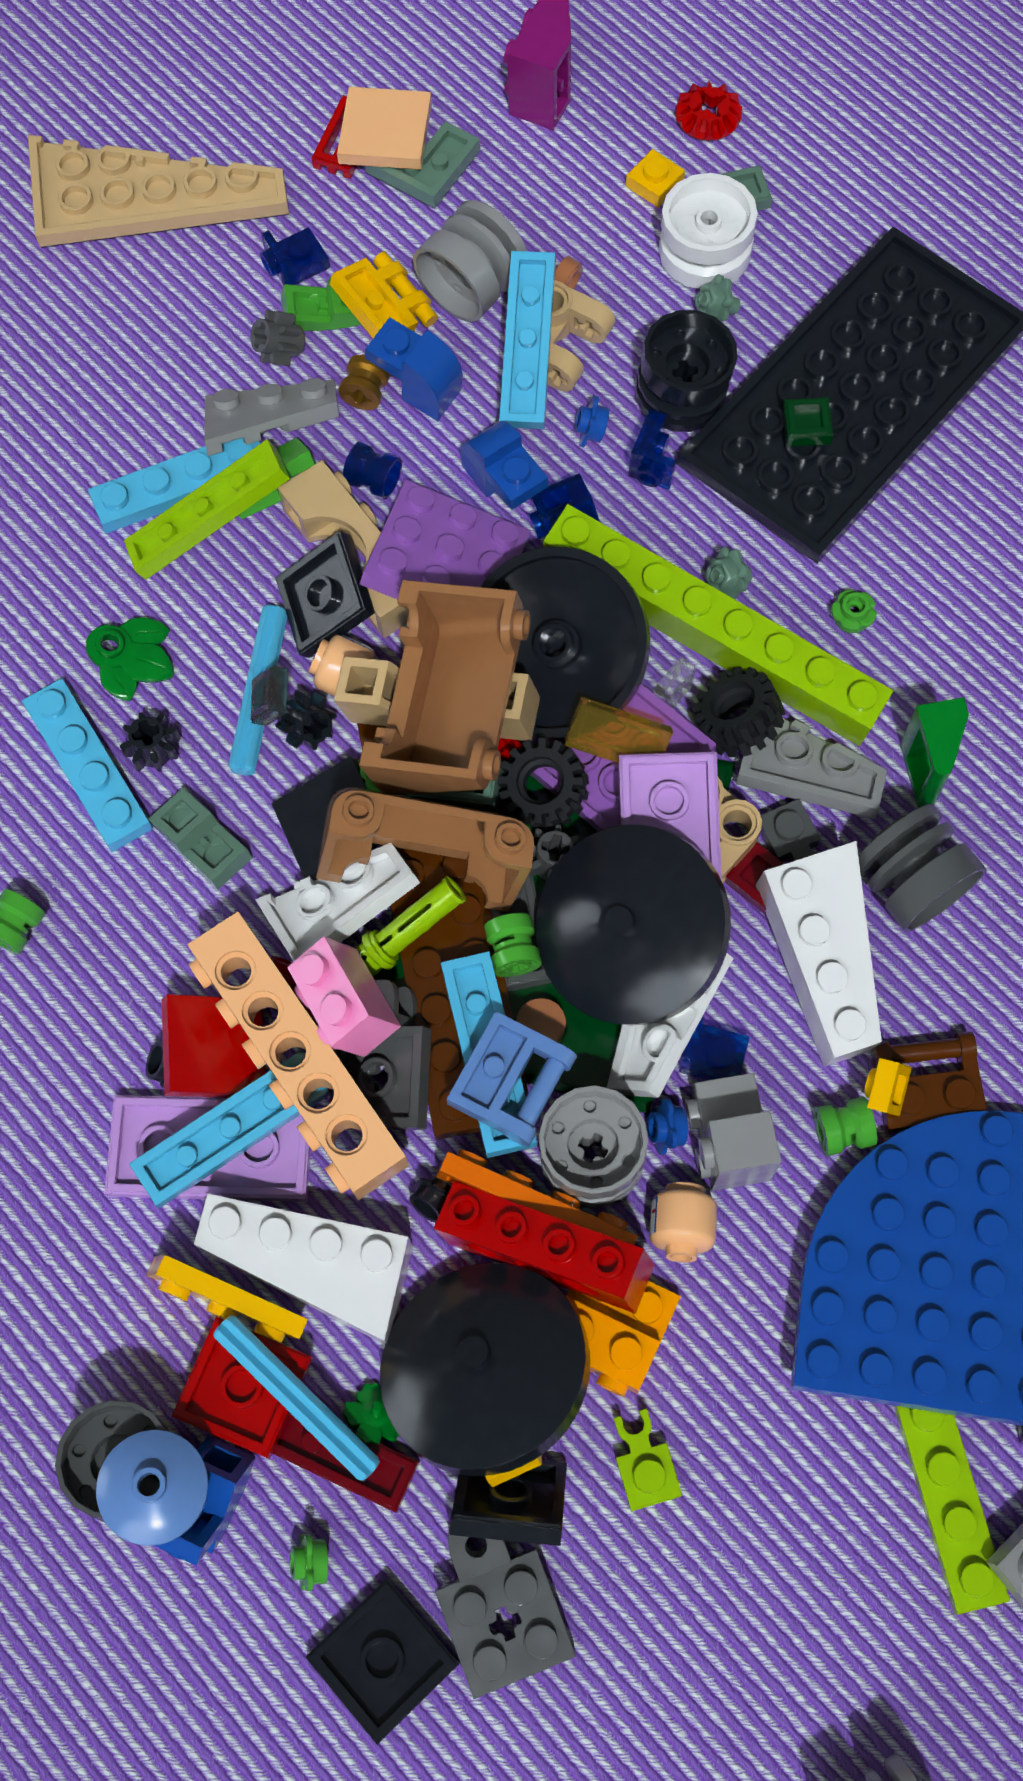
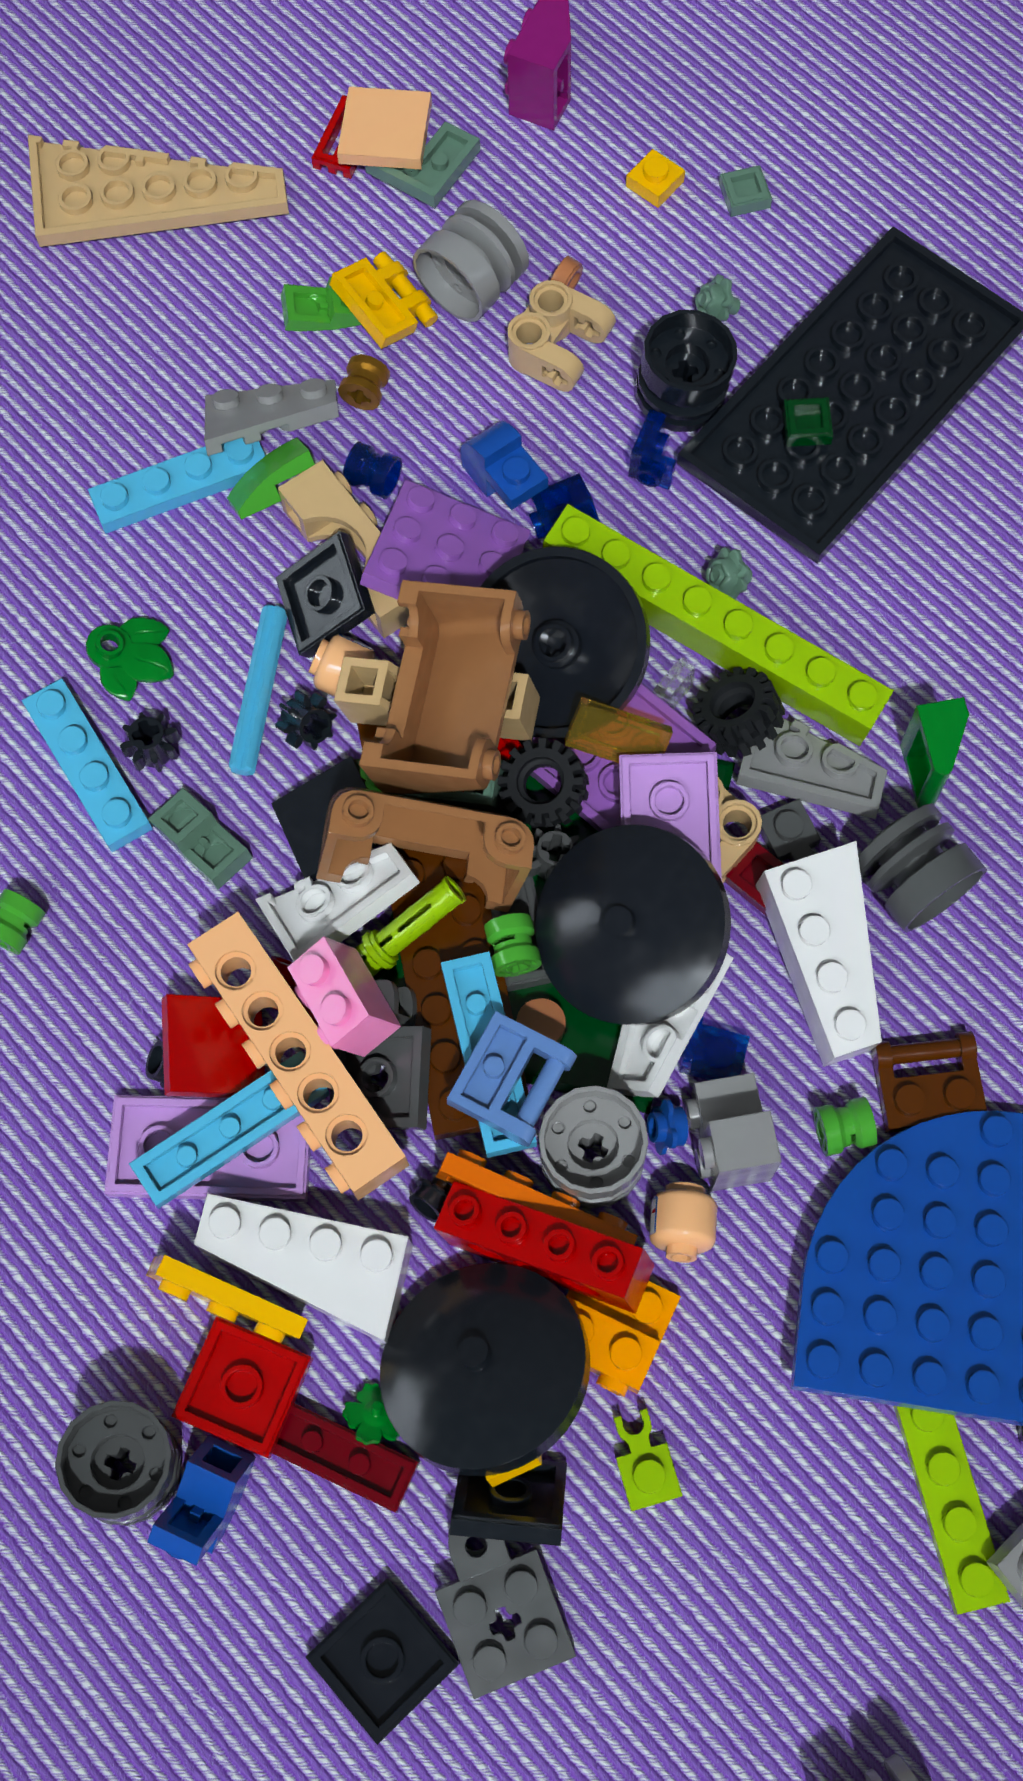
(176, 1503): medium blue dish -> none
(206, 509): lime plate -> none
(269, 696): clear smoke tile -> none
(277, 338): dark grey gear -> none
(293, 257): clear blue bracket -> none
(296, 1398): medium azure axle -> none
(309, 1562): bright green plate -> none
(423, 364): blue brick -> none
(527, 339): medium azure plate -> none
(591, 422): blue plate -> none
(704, 123): red gear -> none
(707, 229): white wheel -> none
(851, 621): bright green plate -> none
(887, 1086): yellow plate -> none

